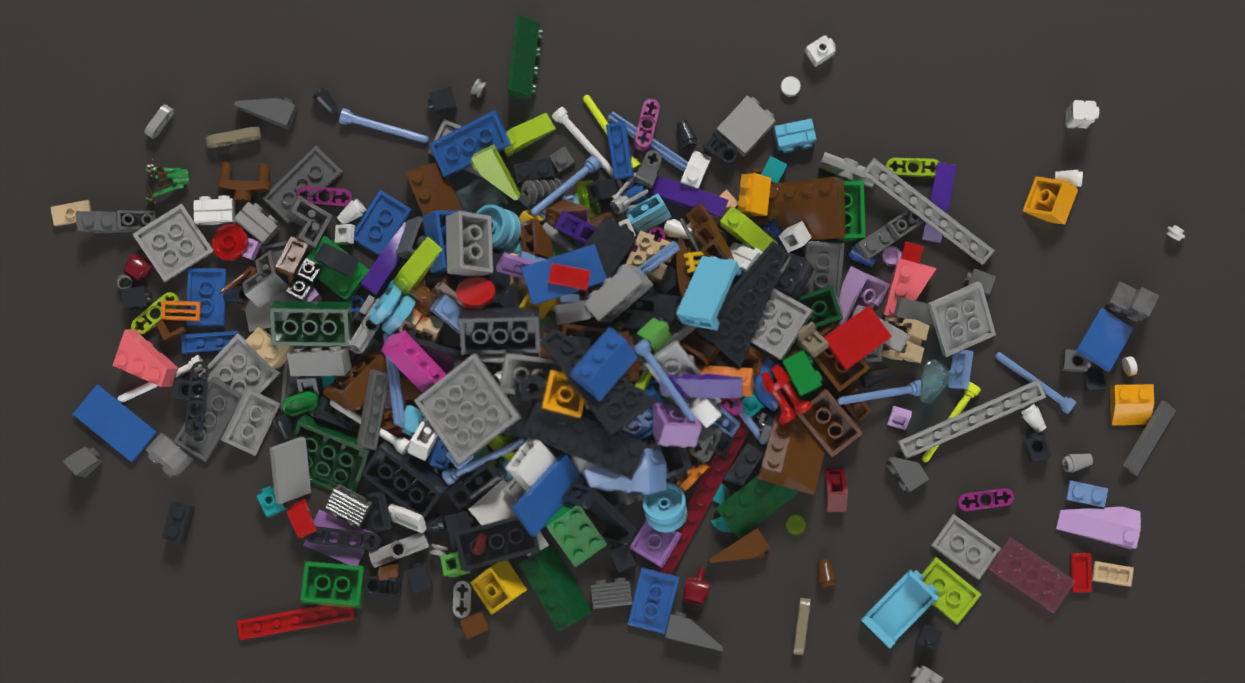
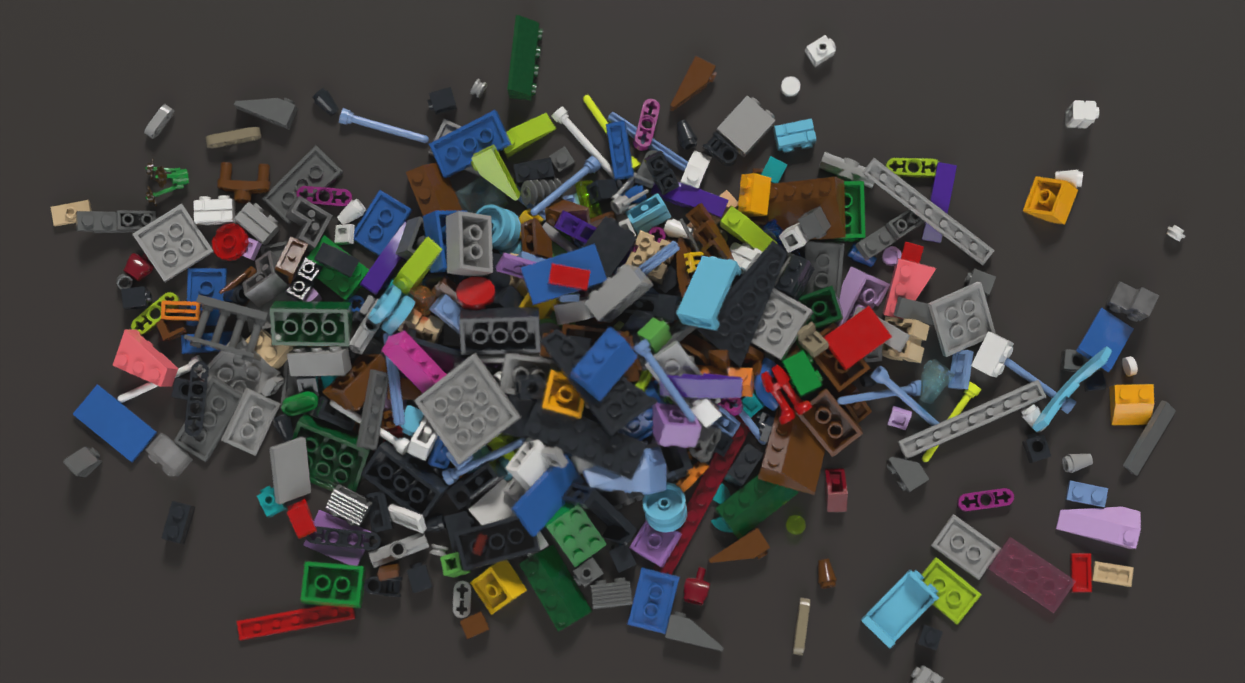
(225, 310): none -> dark grey fence
(273, 385): none -> light grey tile
(554, 457): none -> light grey plate
(587, 573): none -> dark grey brick
(661, 173): none -> black slope
(695, 80): none -> reddish brown slope
(720, 359): none -> reddish brown slope
(814, 223): none -> dark grey brick
(881, 376): none -> medium blue piece
(993, 354): none -> white brick
(1069, 387): none -> medium azure tile

